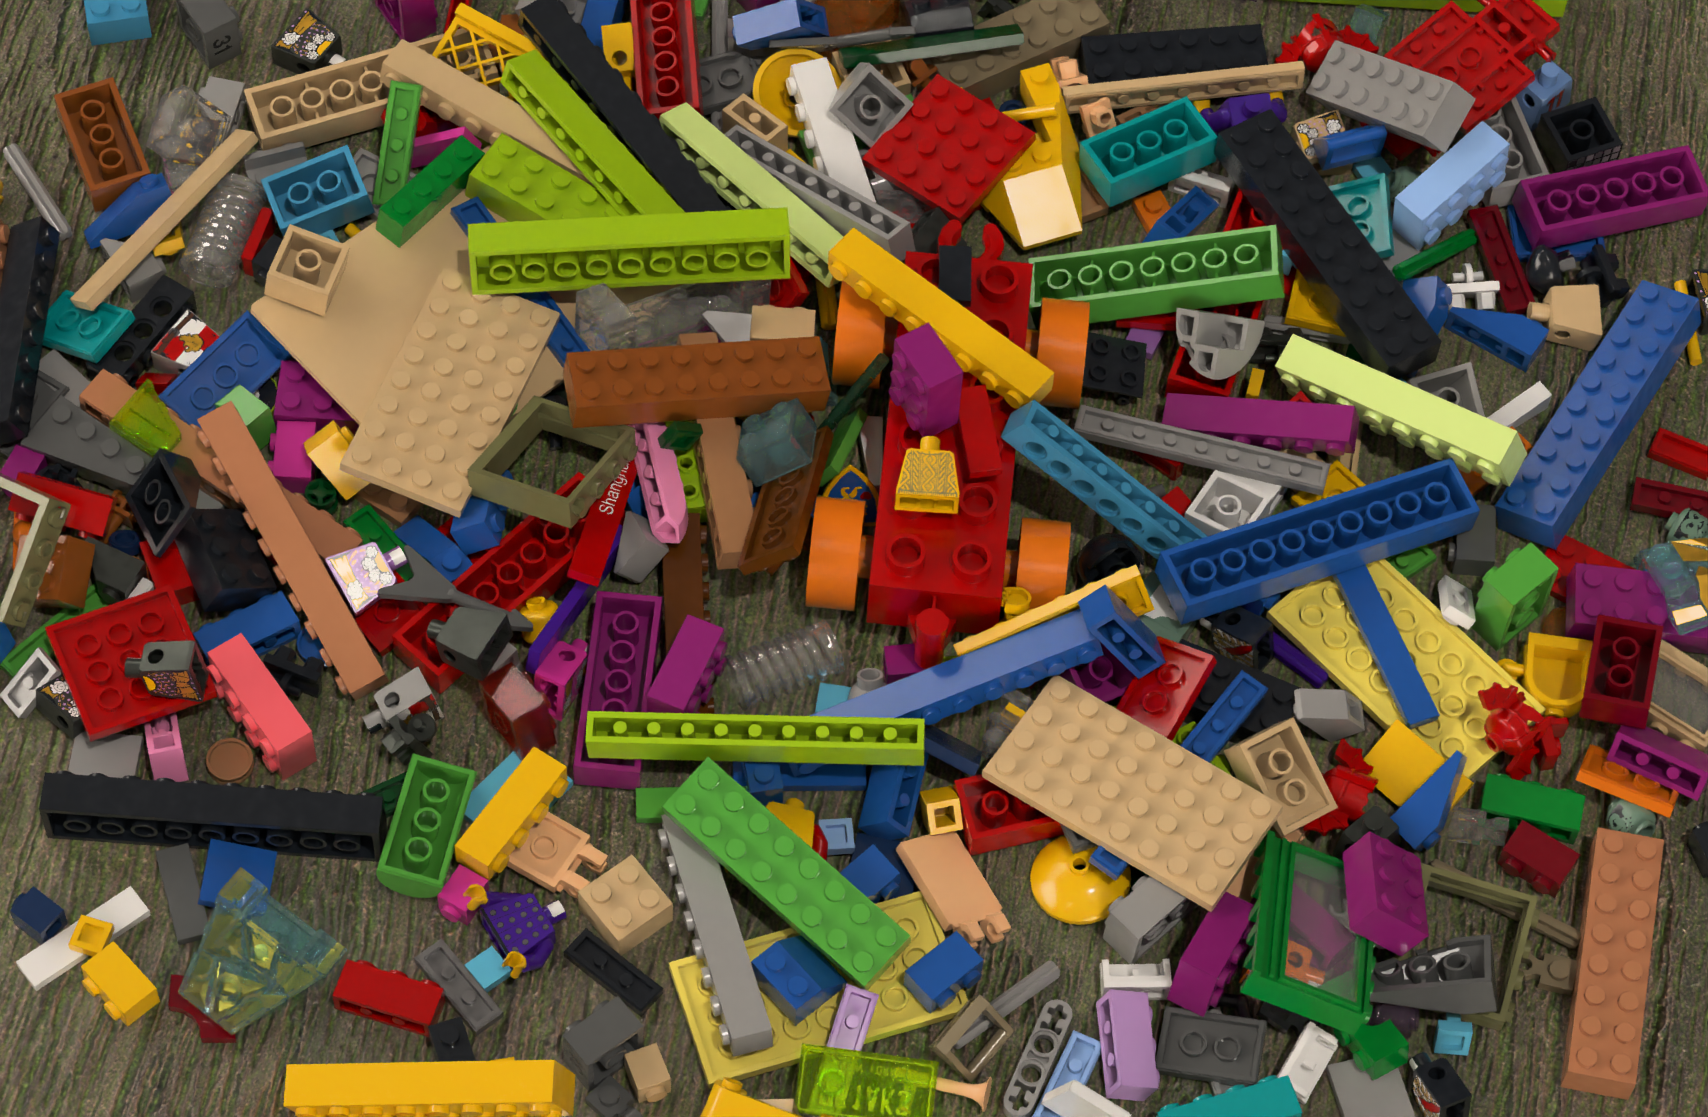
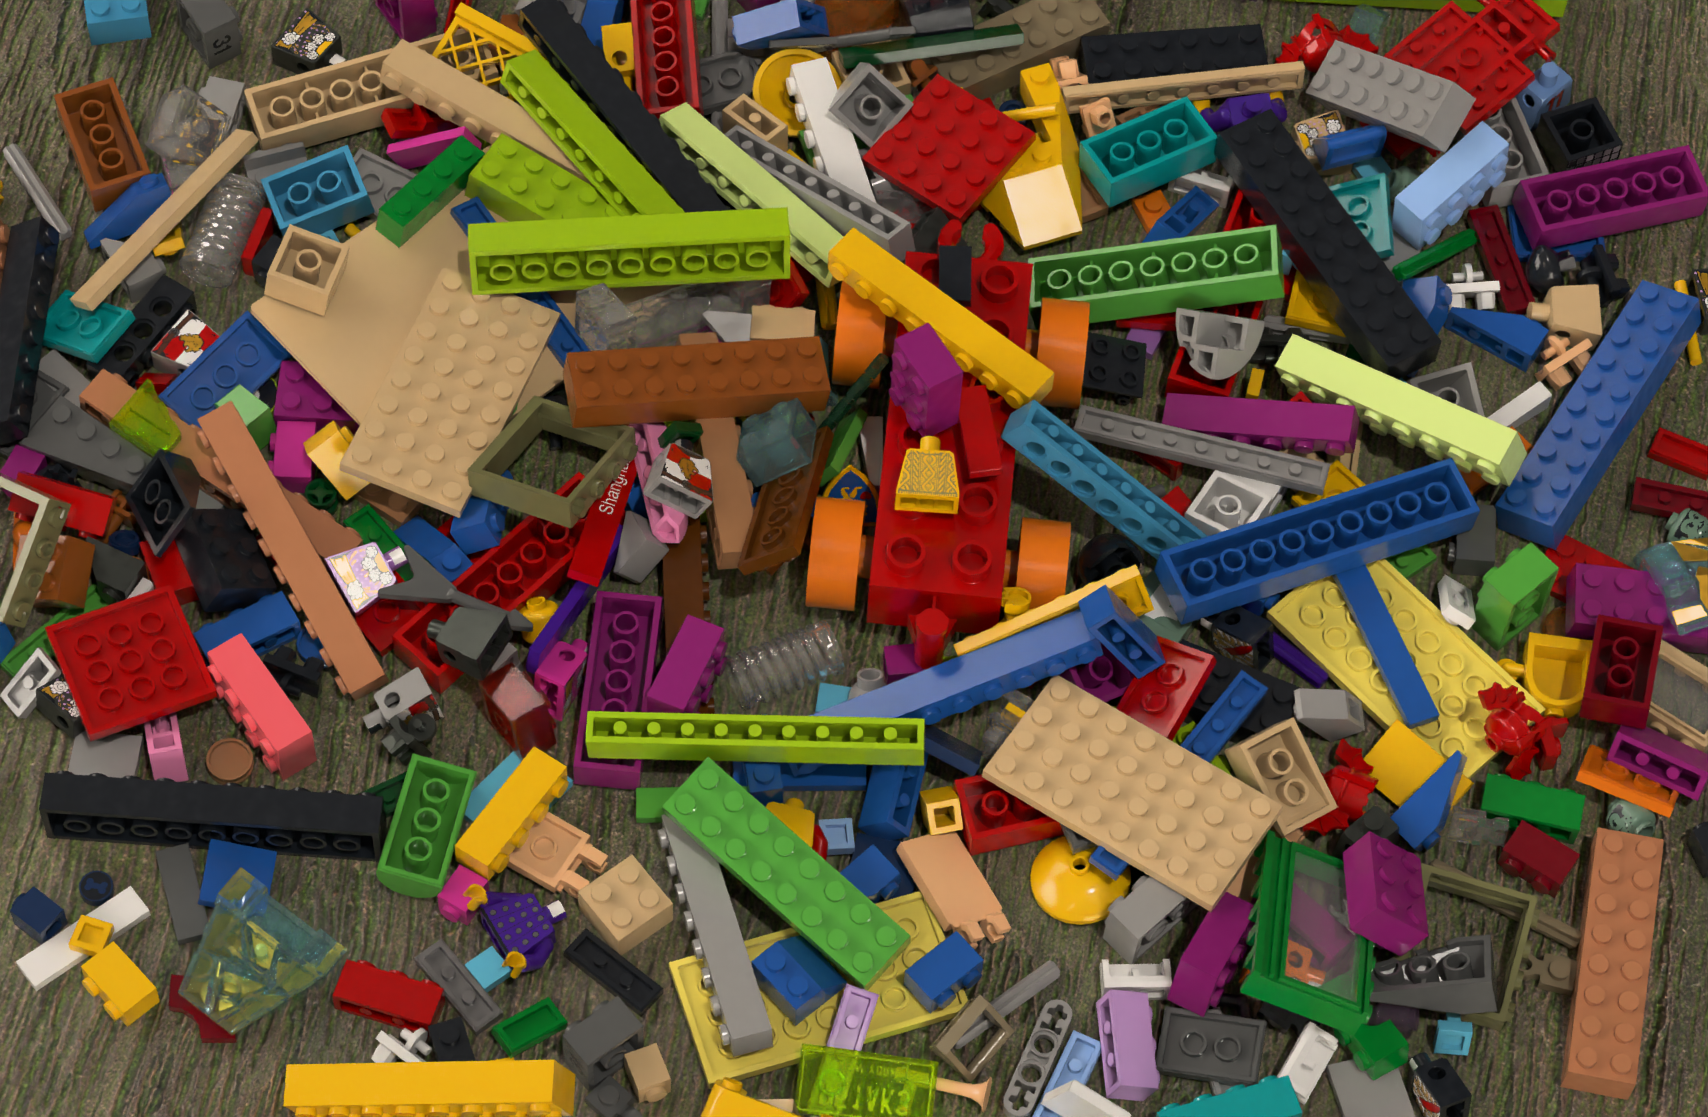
(96, 888): none -> tile
(171, 670): torso -> none
(391, 1048): none -> white hips
(397, 140): bright green tile -> none
(529, 1027): none -> green tile
(681, 479): none -> torso
(1555, 371): none -> light nougat hips

